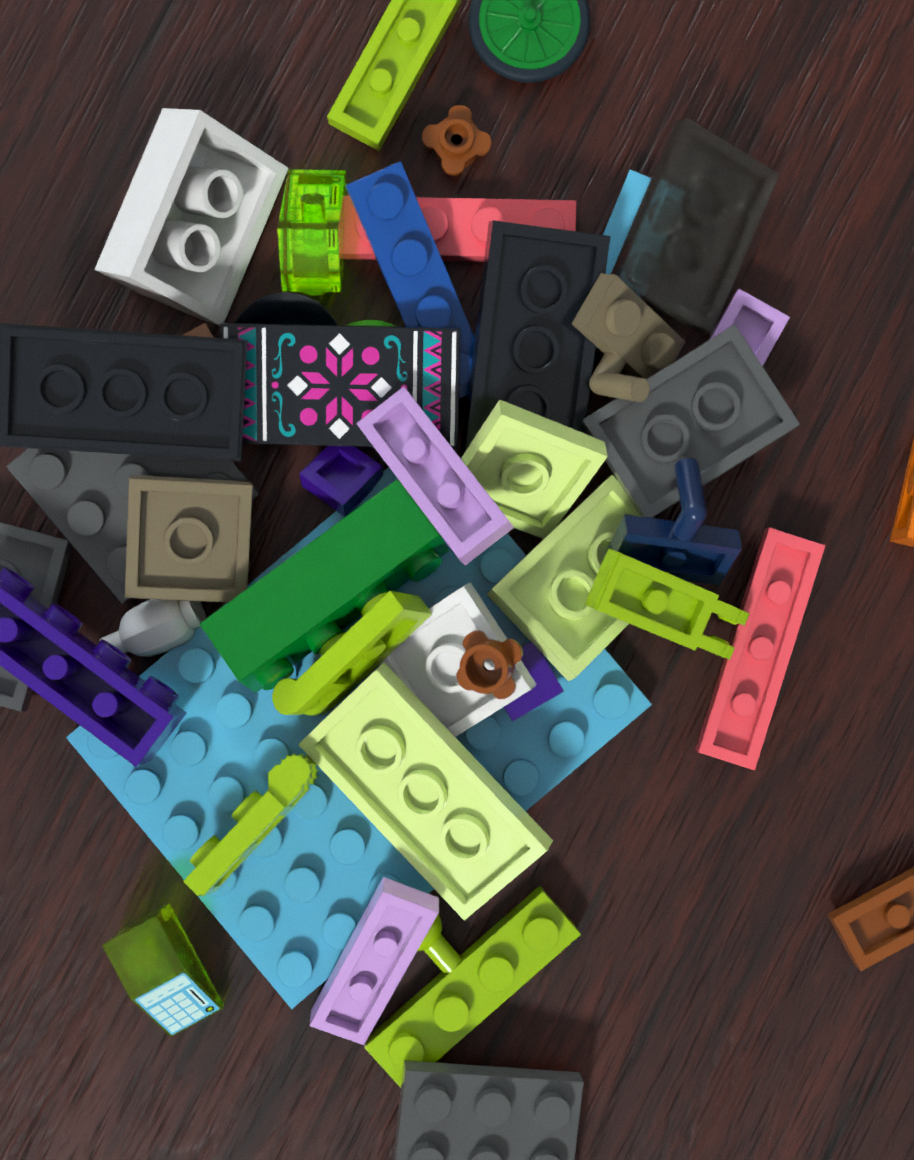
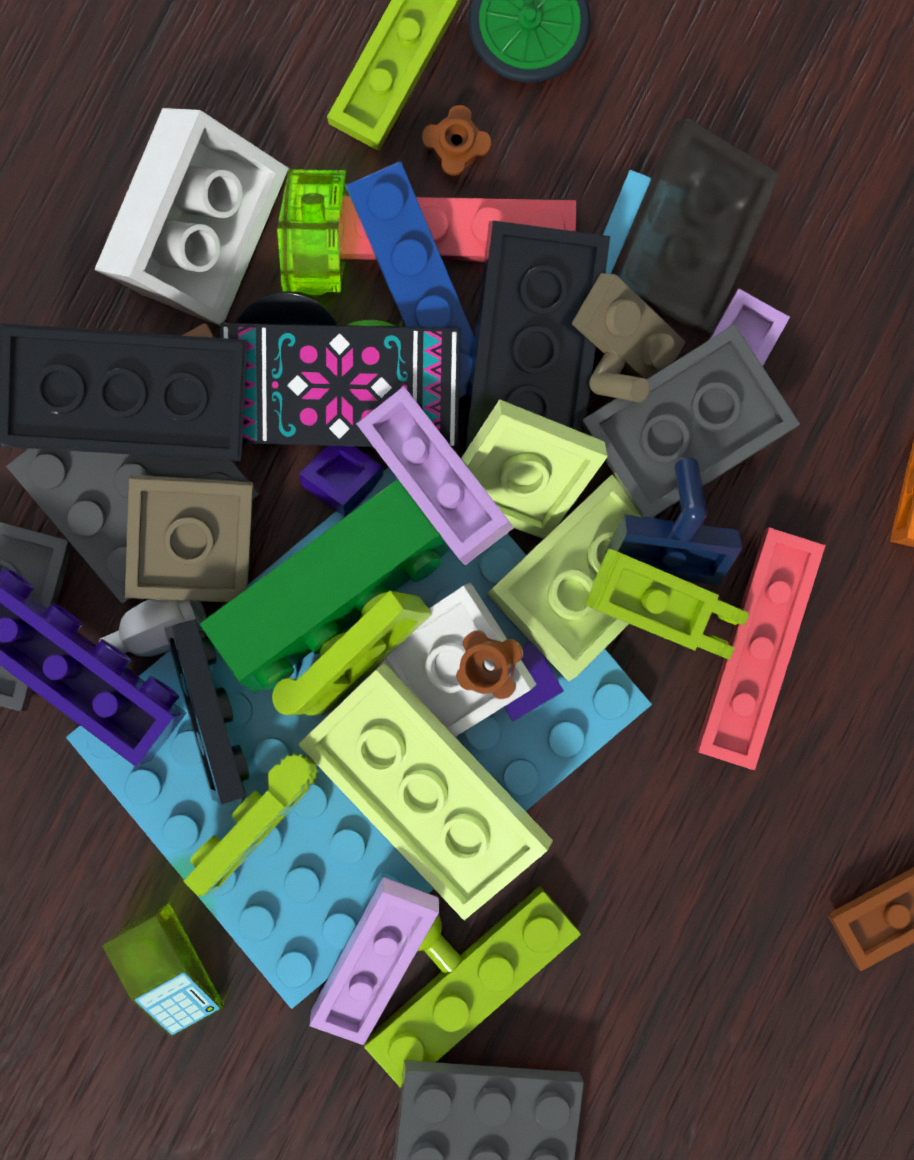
(208, 711): none -> black plate

